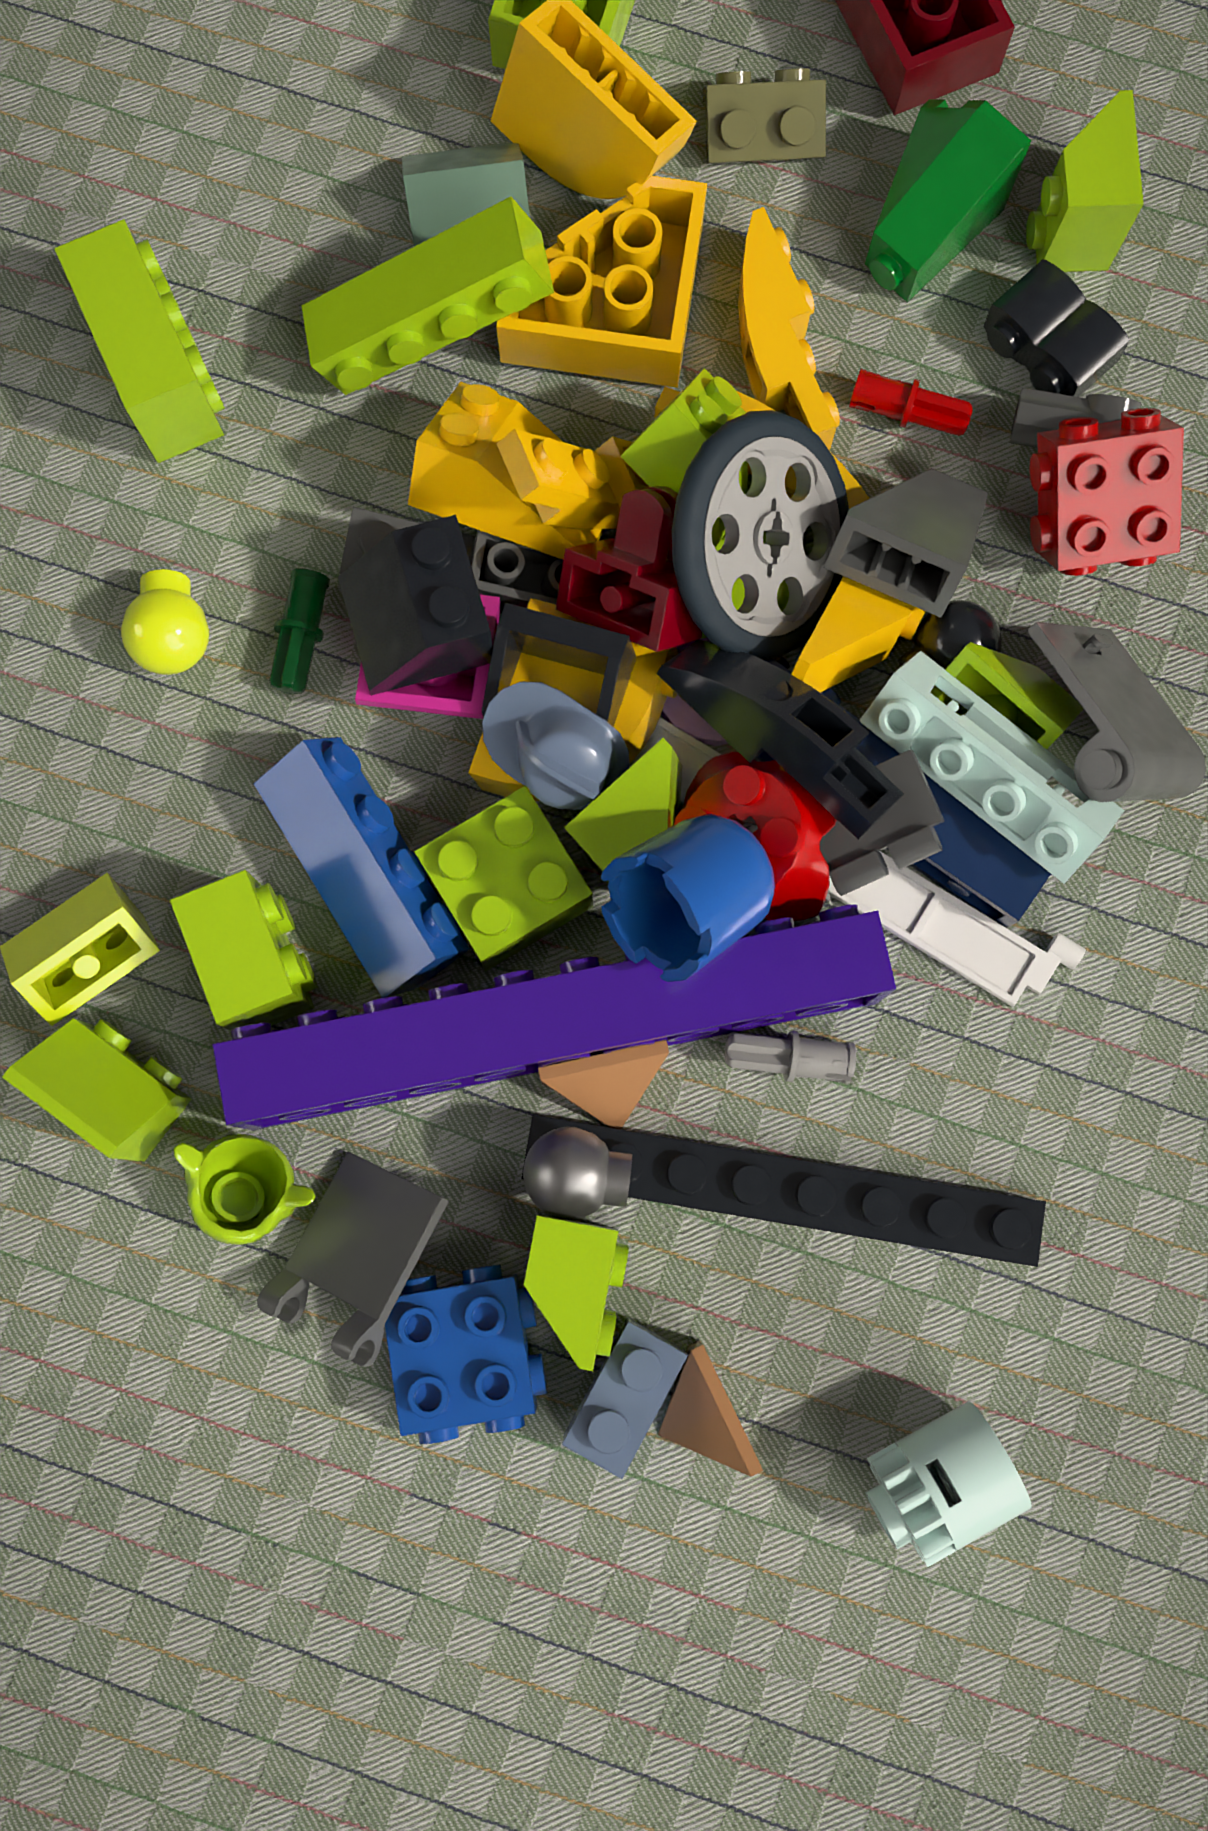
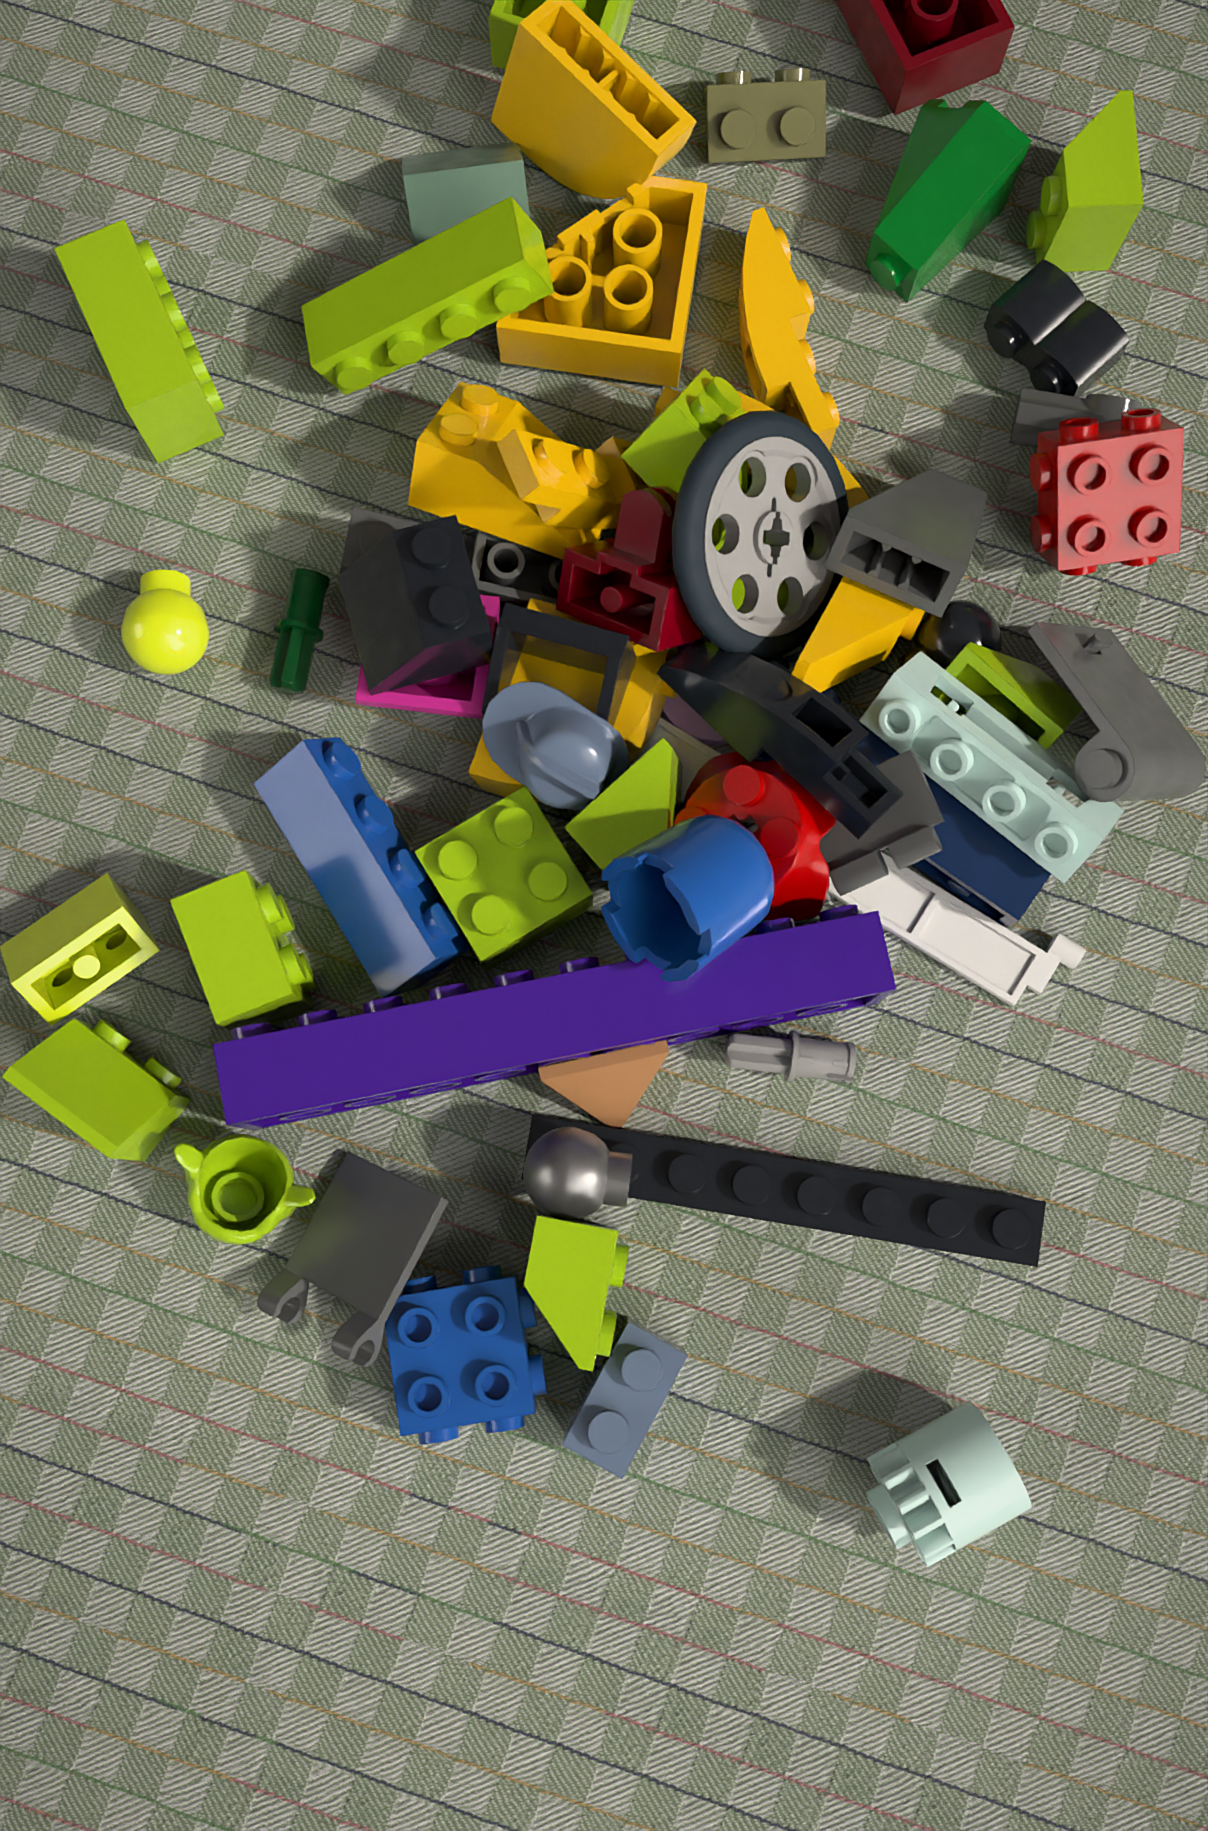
(703, 1416): medium nougat slope -> none
(910, 403): red axle -> none

